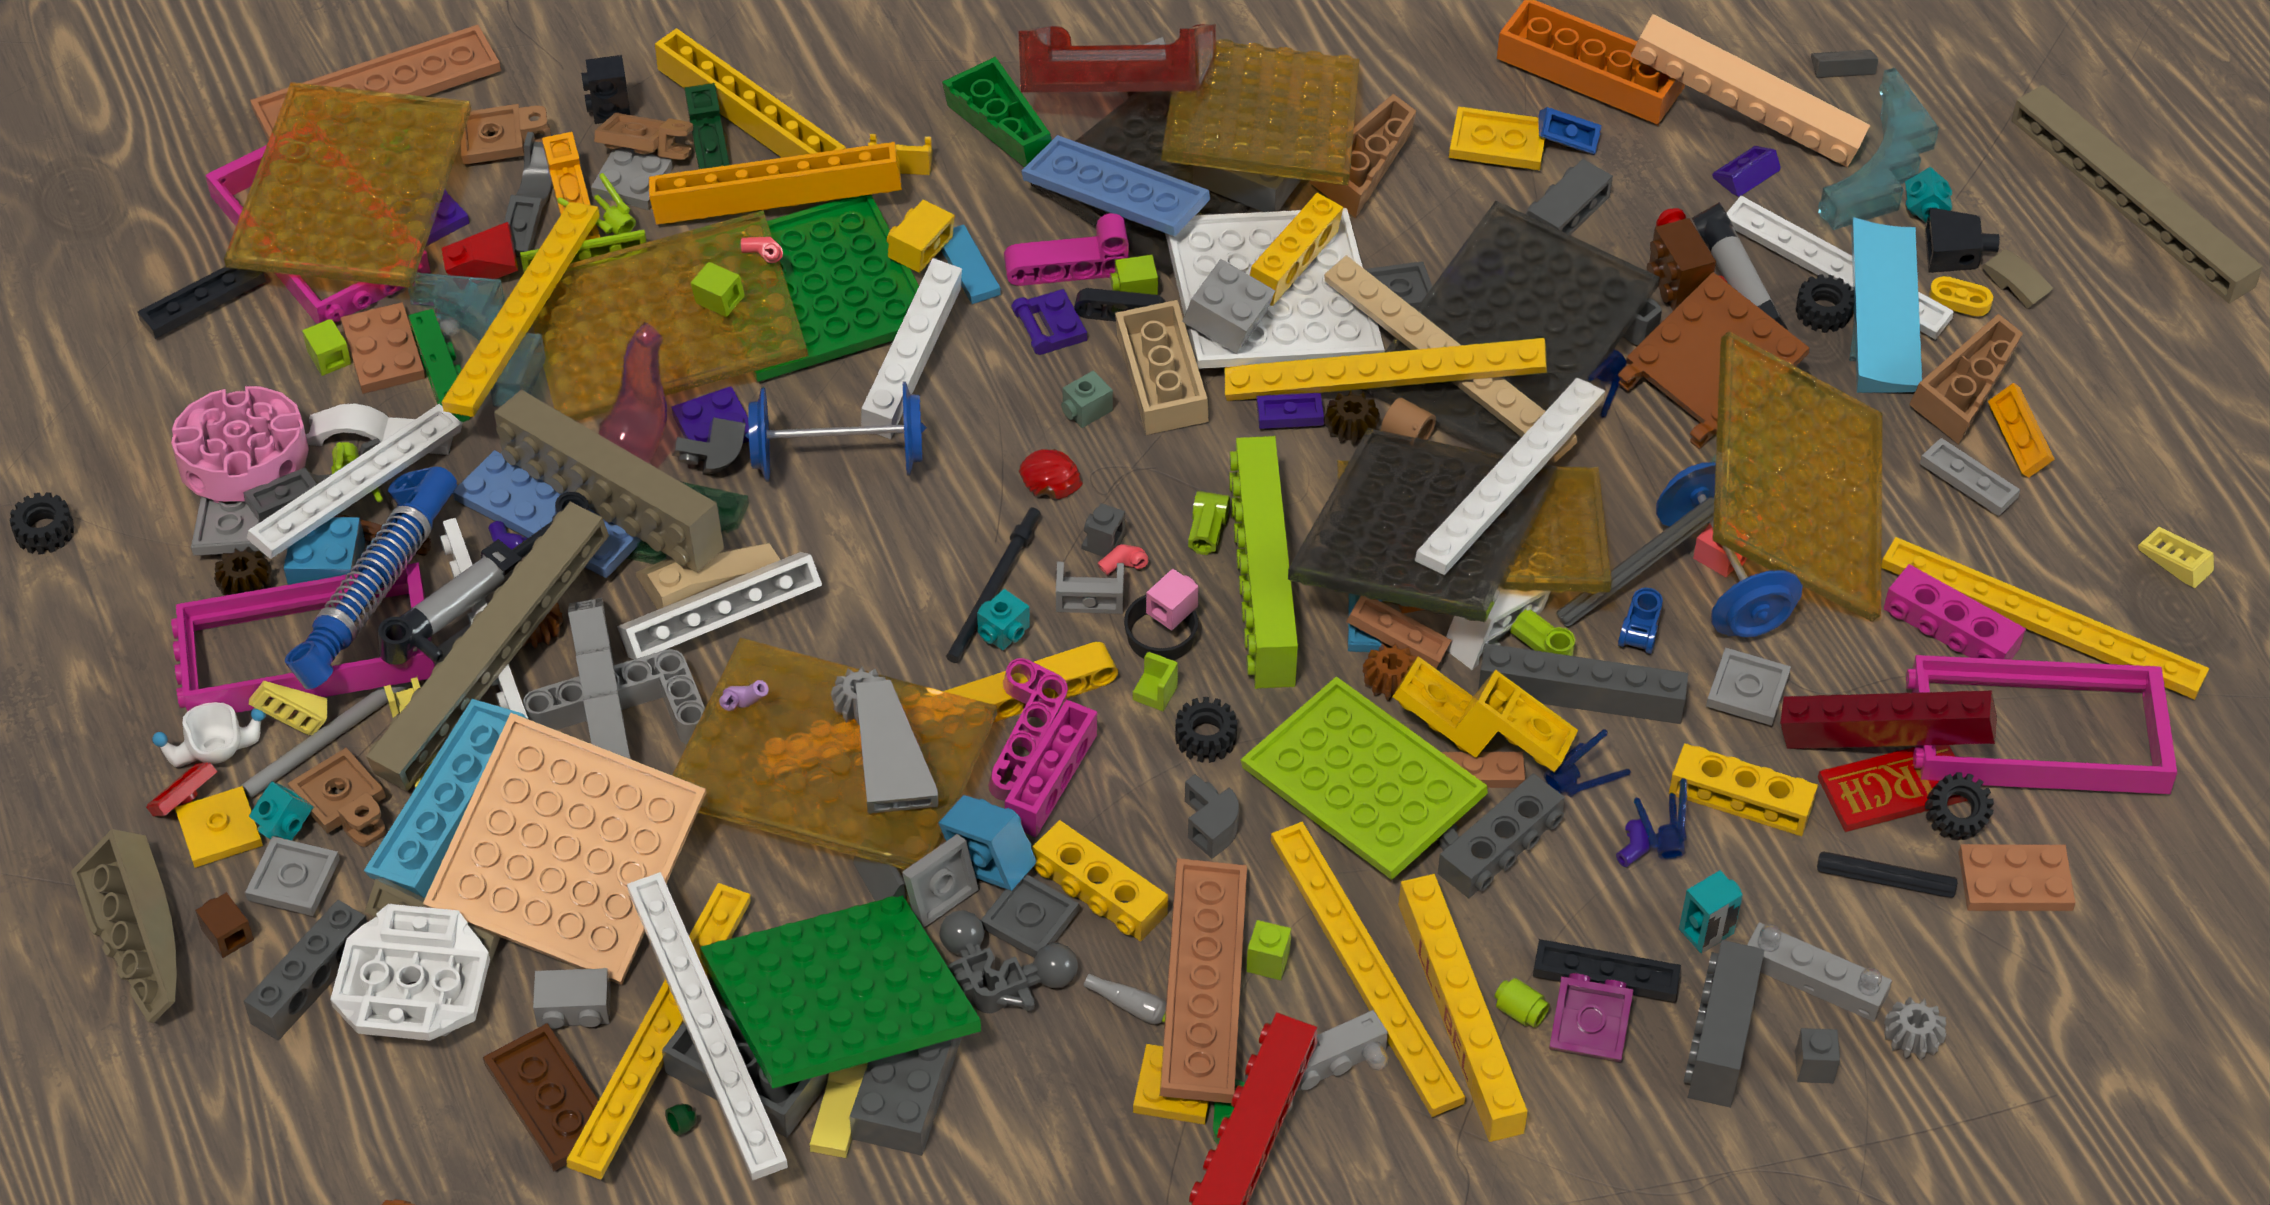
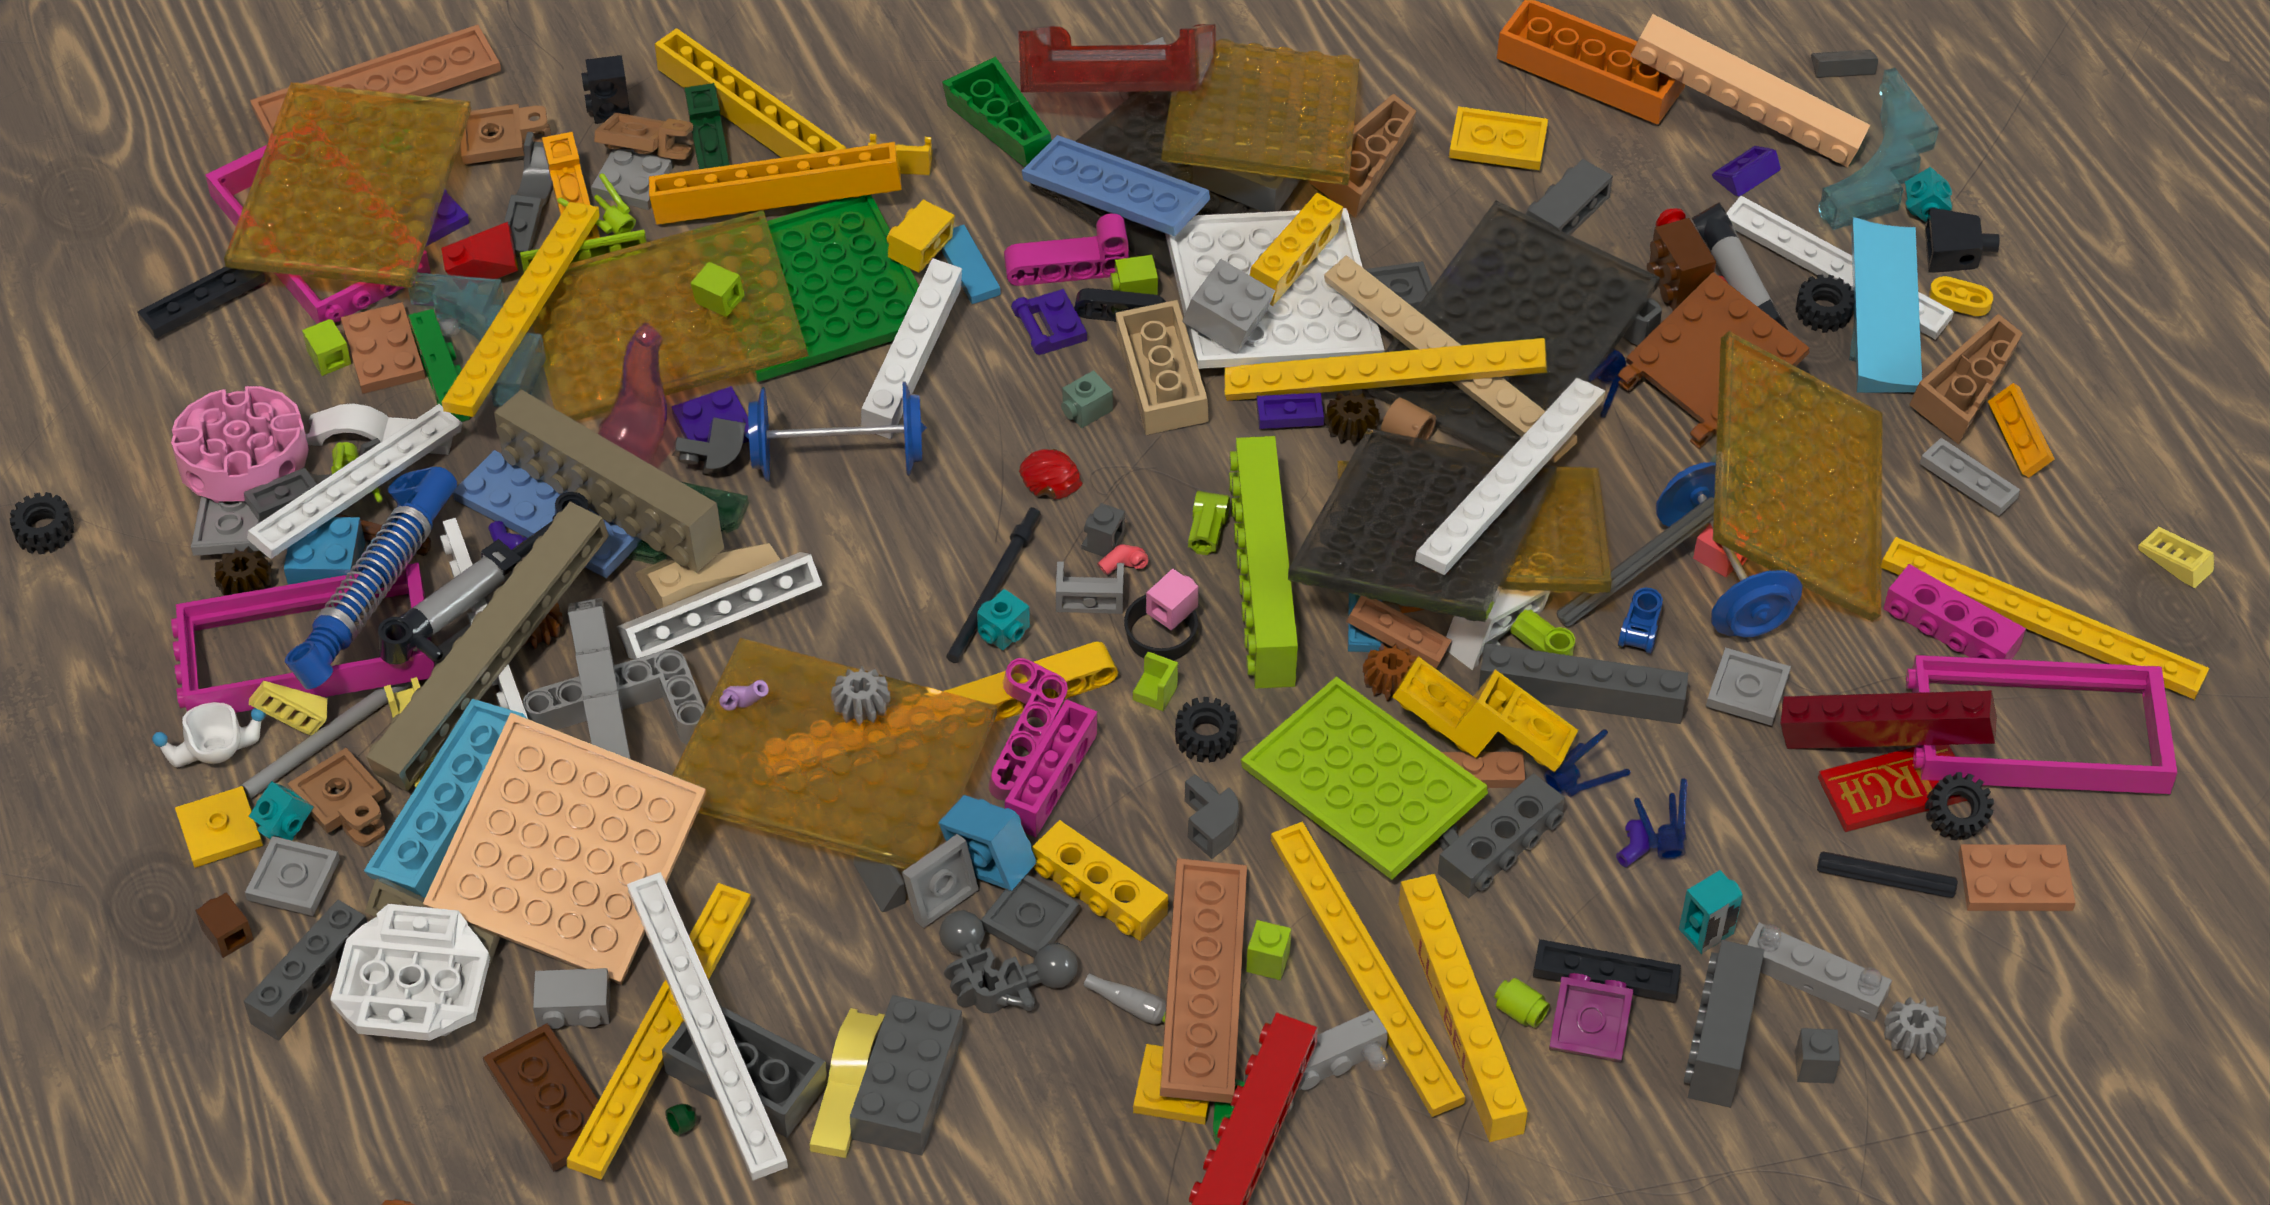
(132, 917): dark tan wedge -> none
(181, 790): red plate -> none
(764, 246): coral arm -> none
(839, 990): green plate -> none
(891, 756): light grey slope -> none
(1568, 130): blue slope -> none
(1744, 789): yellow brick -> none
(2024, 281): dark tan slope -> none
(2137, 194): dark tan brick -> none

